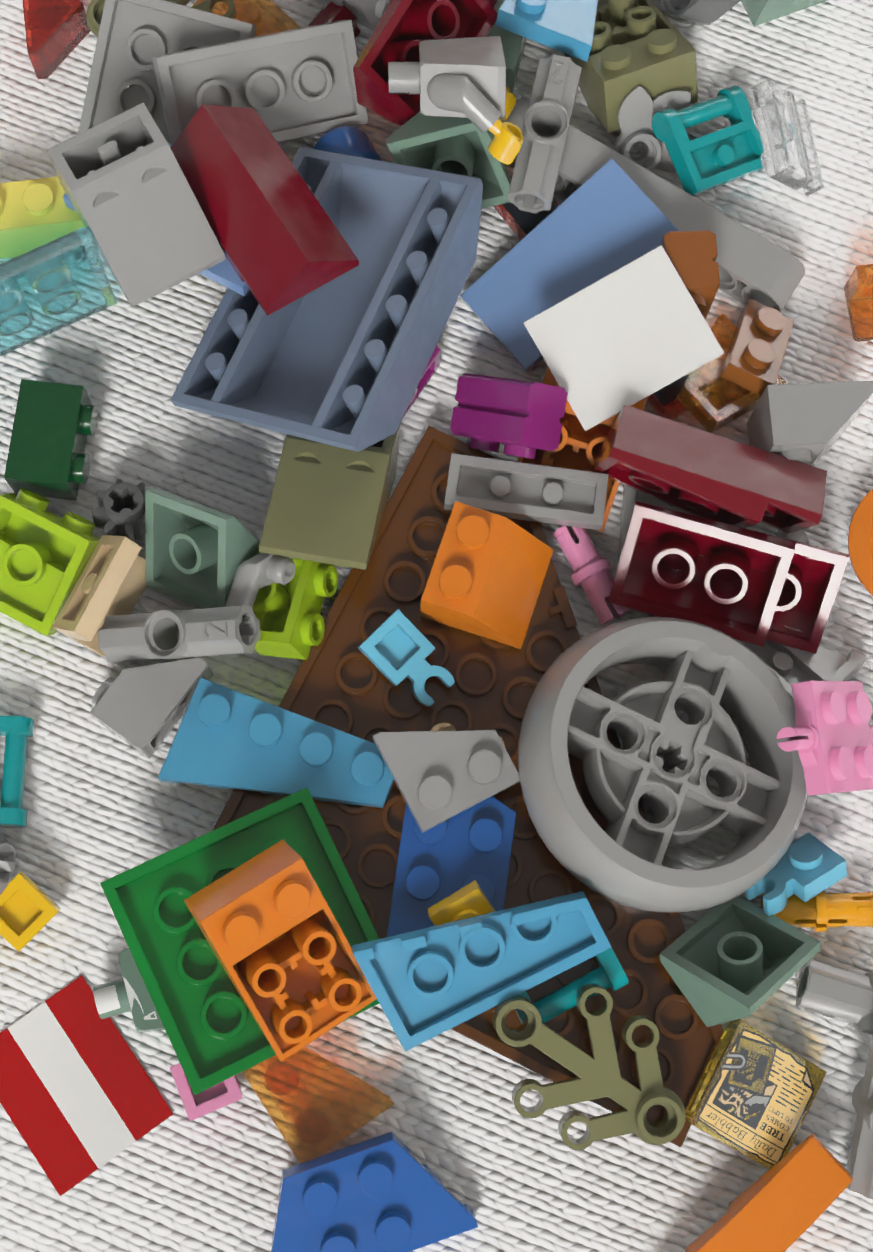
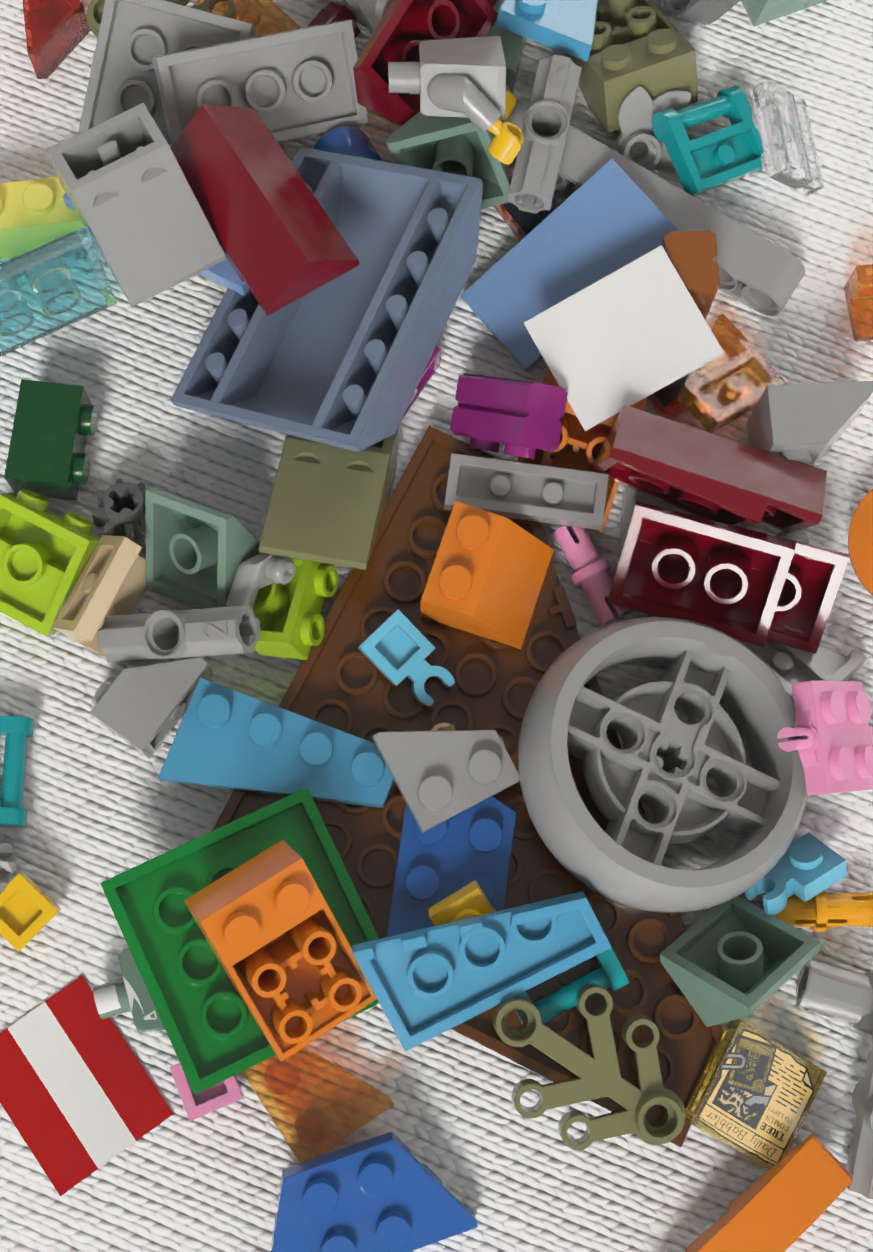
(757, 347): plate -> none

